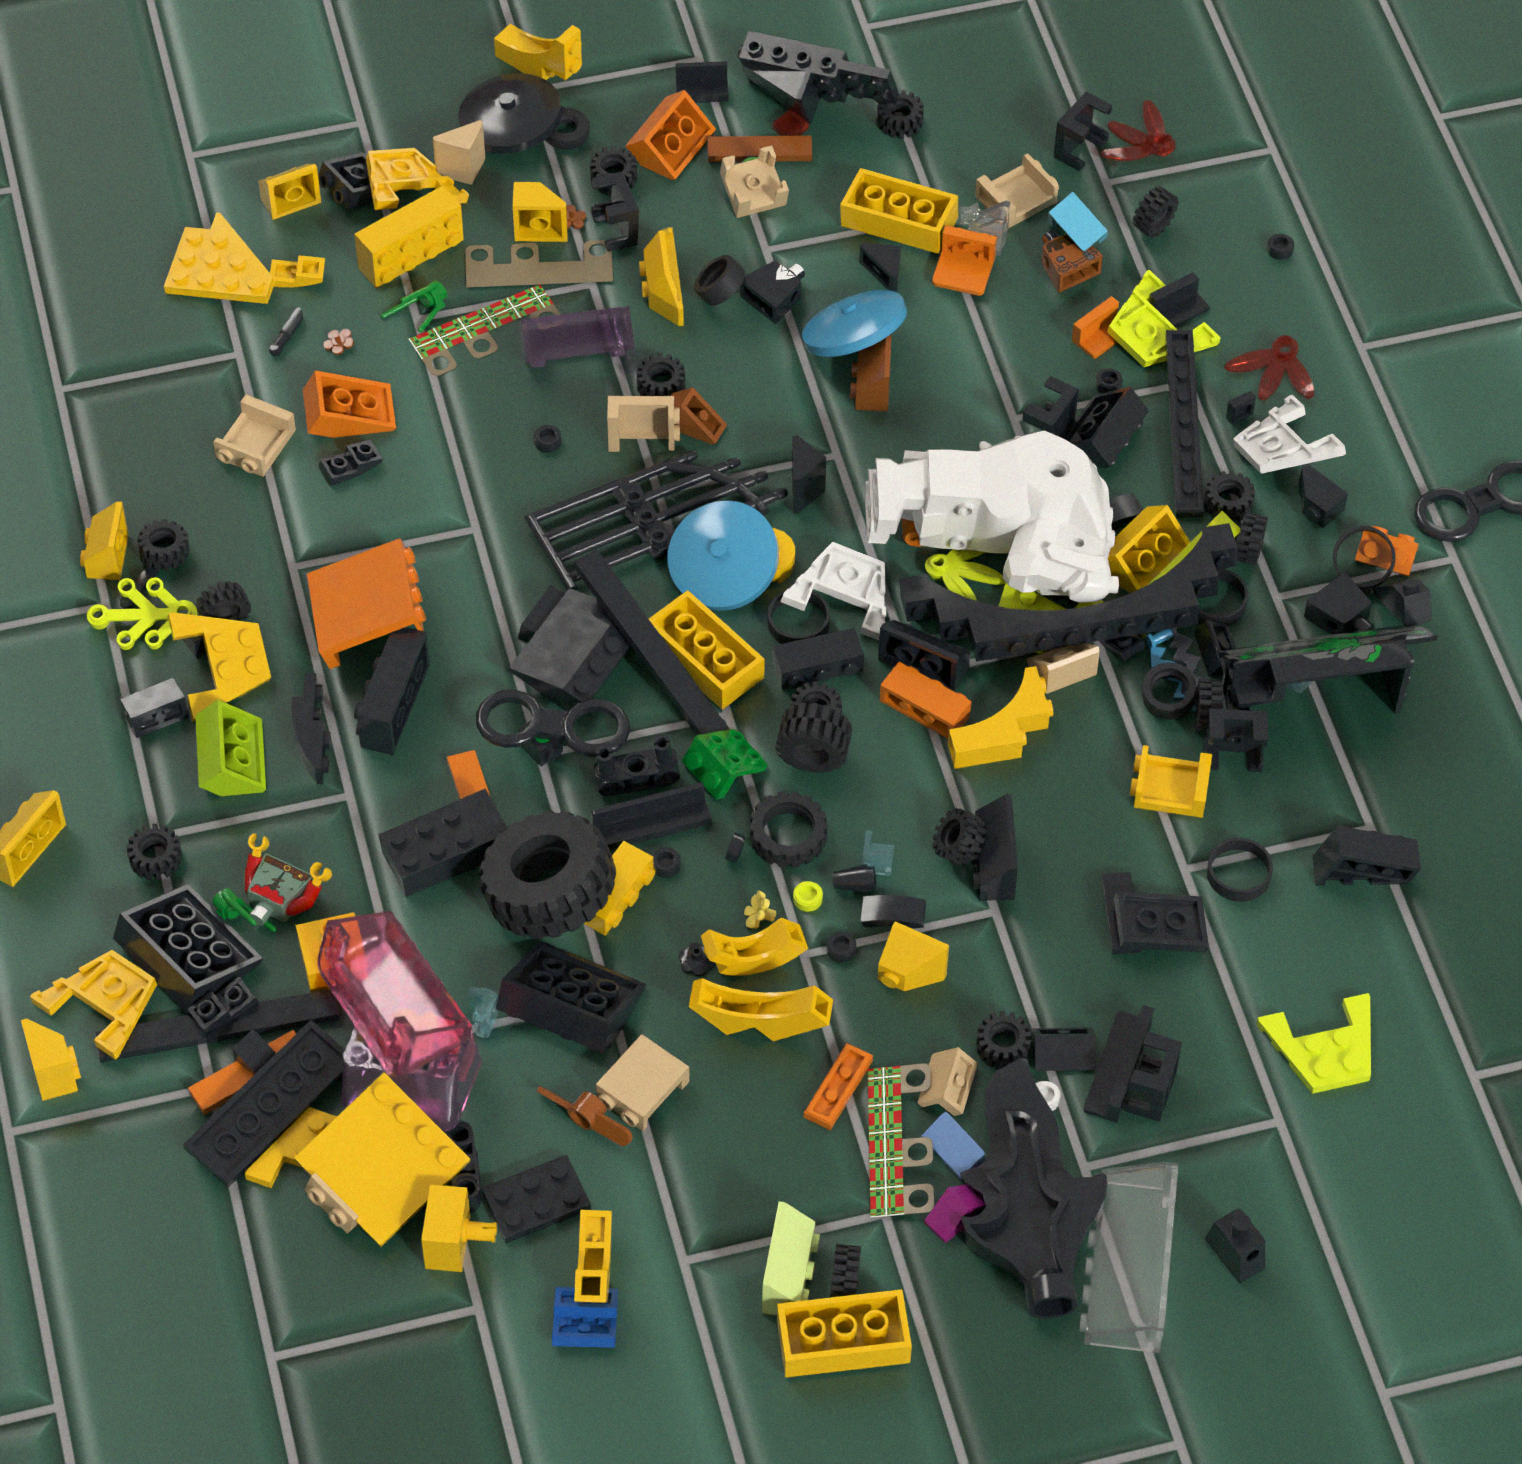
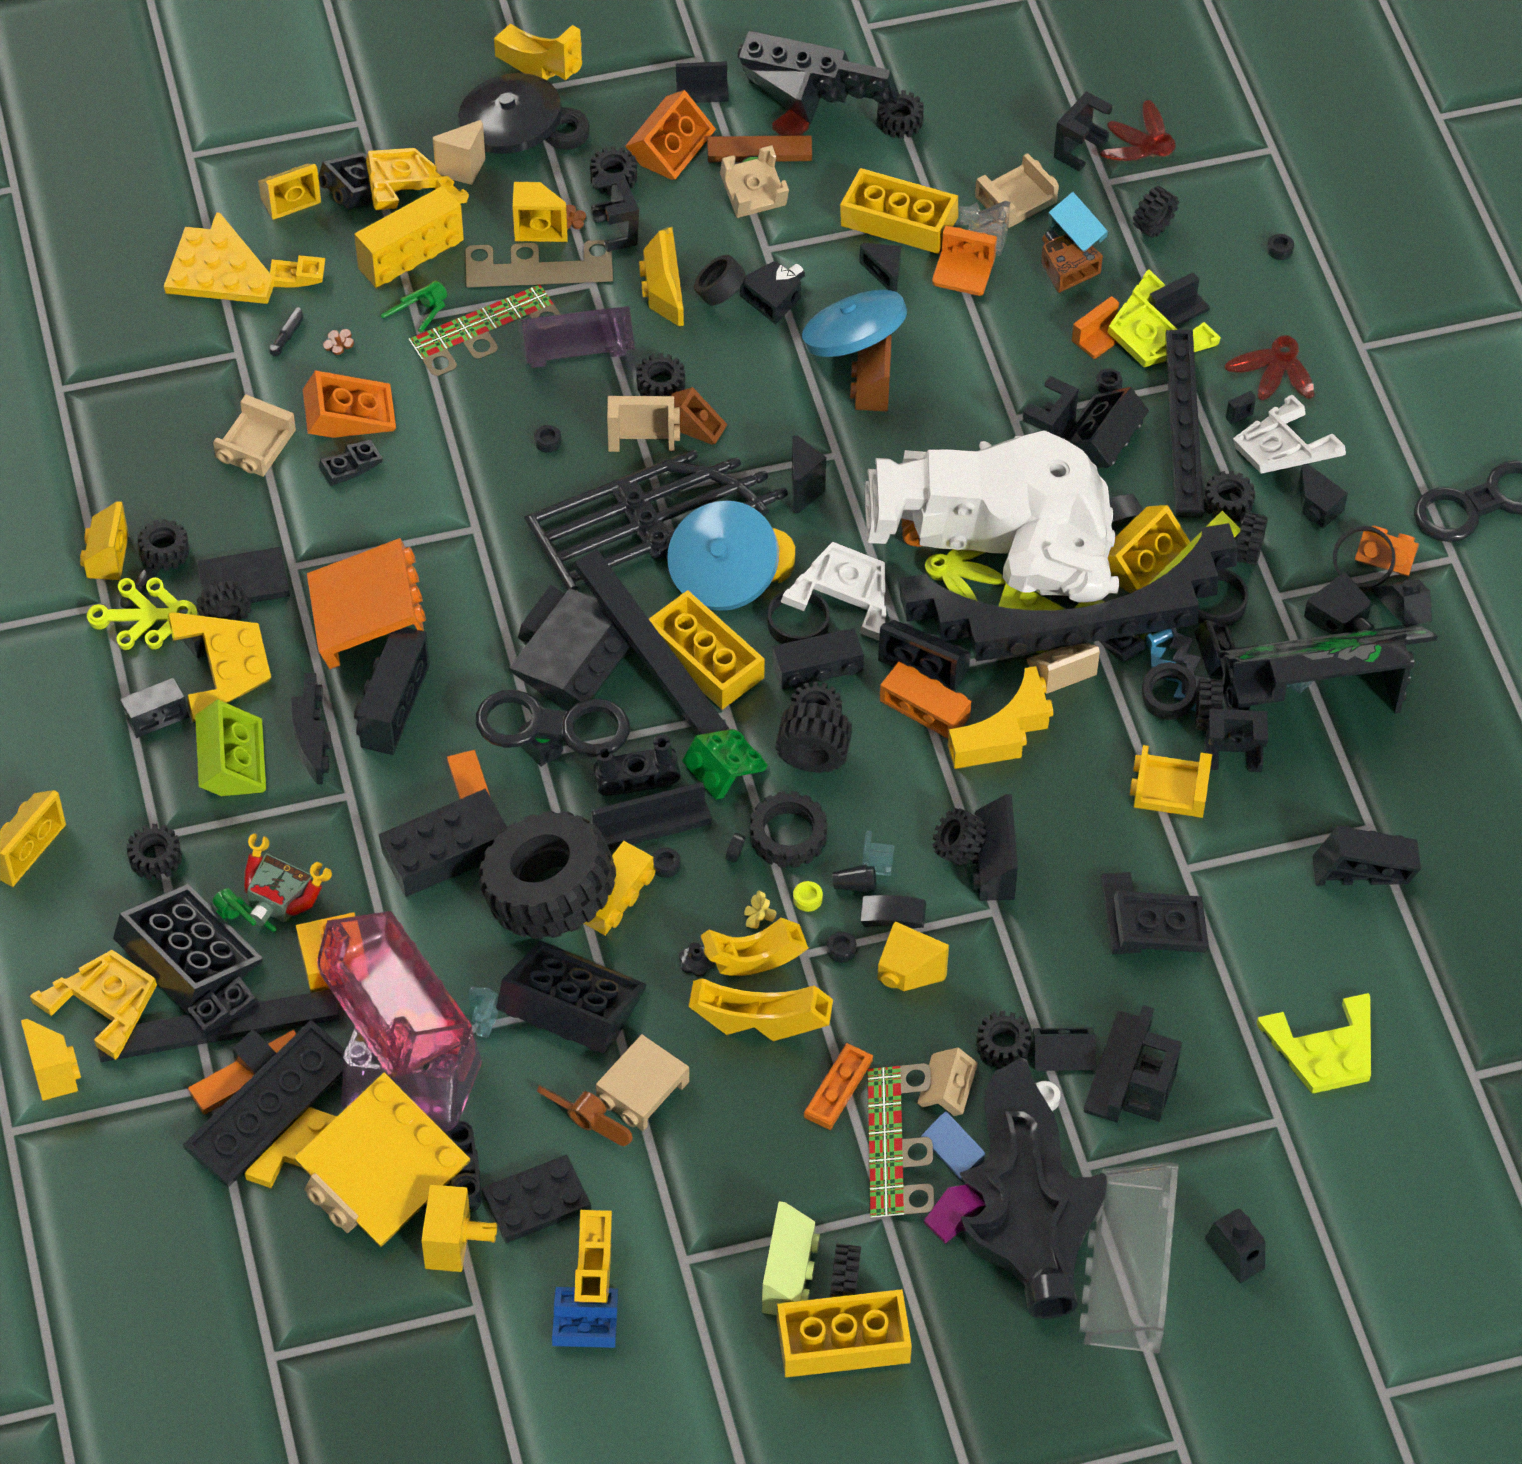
(258, 572): none -> black tile
(1239, 894): black tyre -> none

